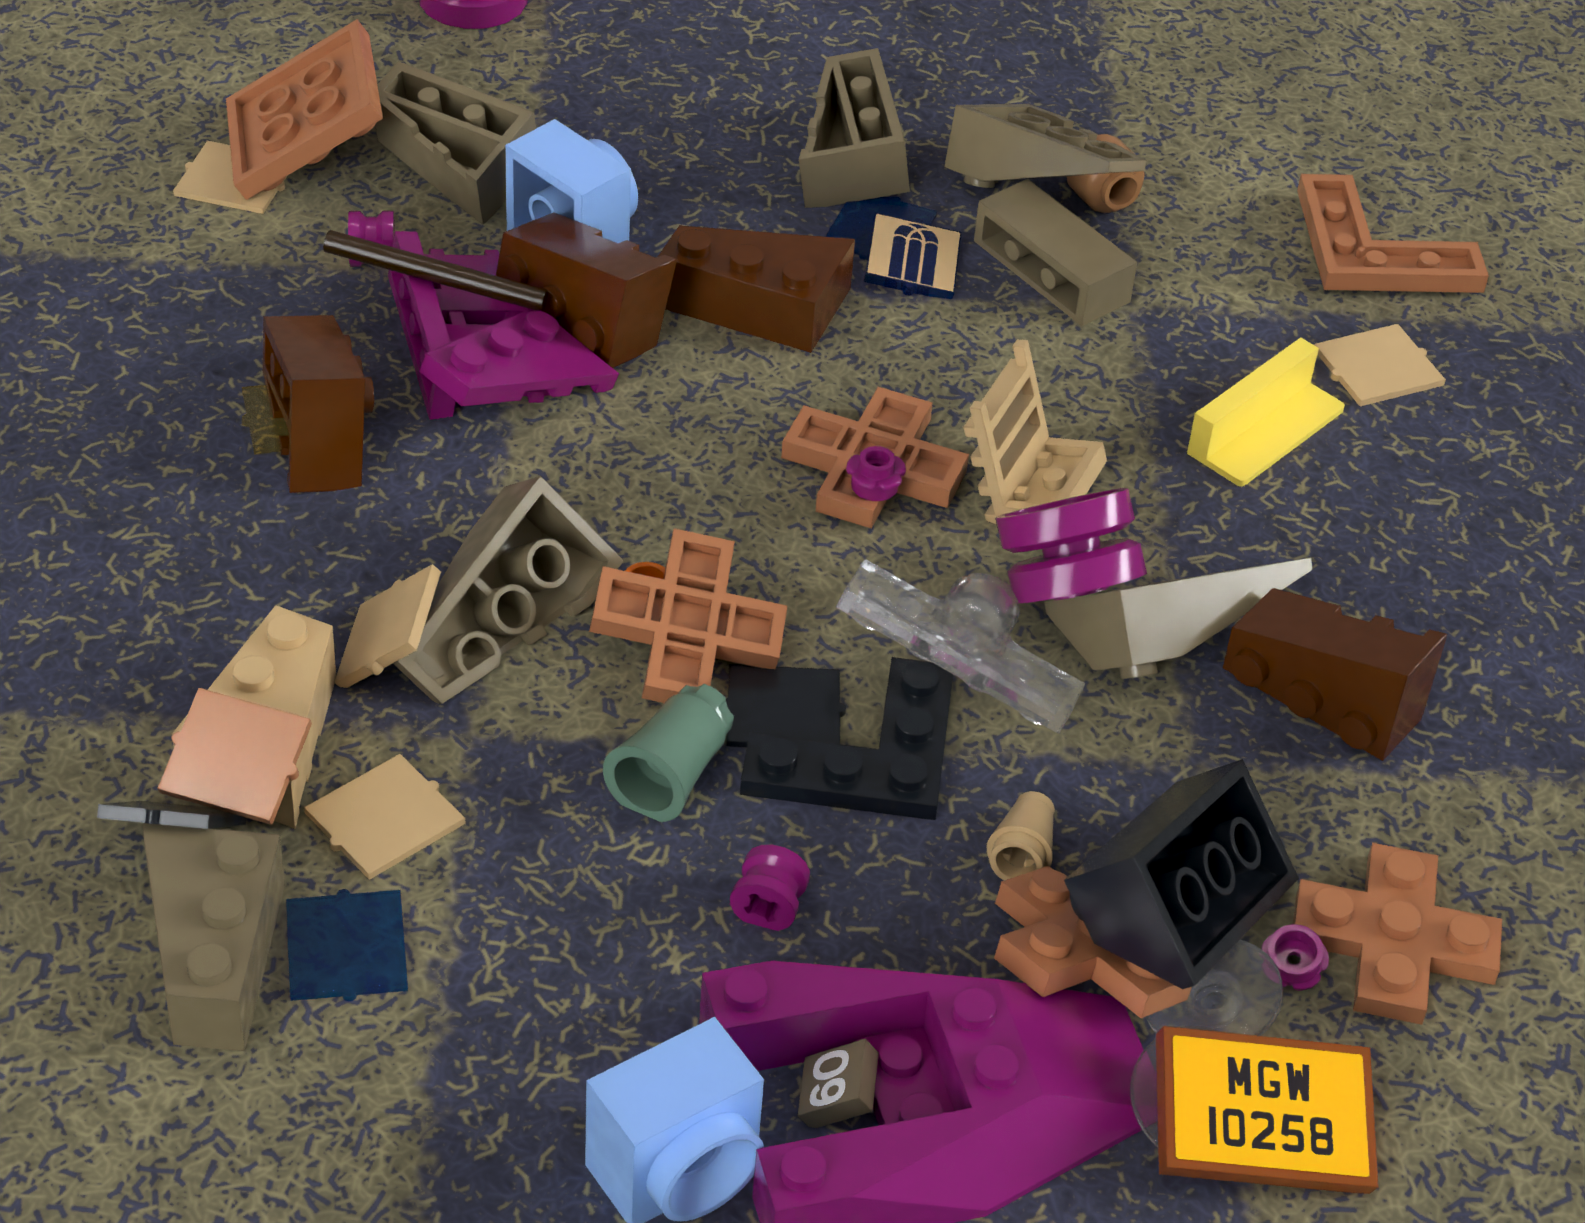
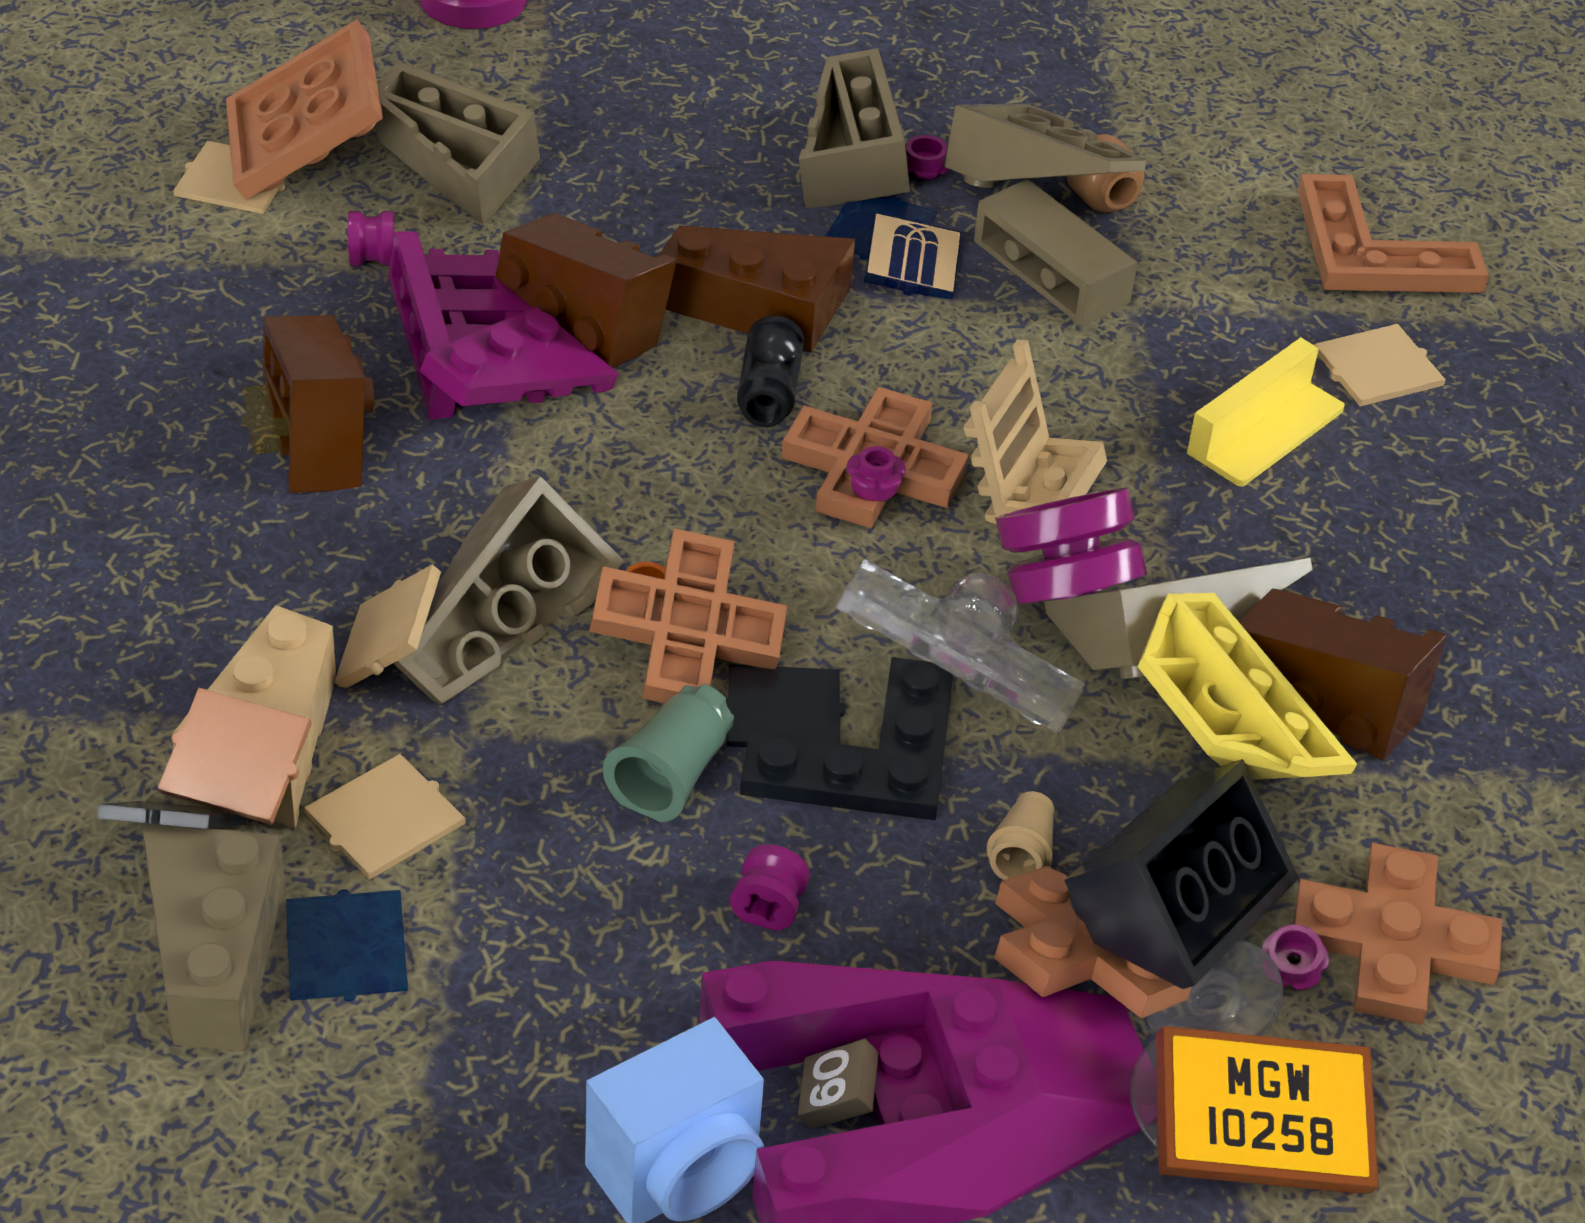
(435, 270): dark brown bar -> none
(569, 176): light blue piece -> none
(767, 389): none -> black piece
(926, 157): none -> magenta plate
(1235, 694): none -> light yellow wedge

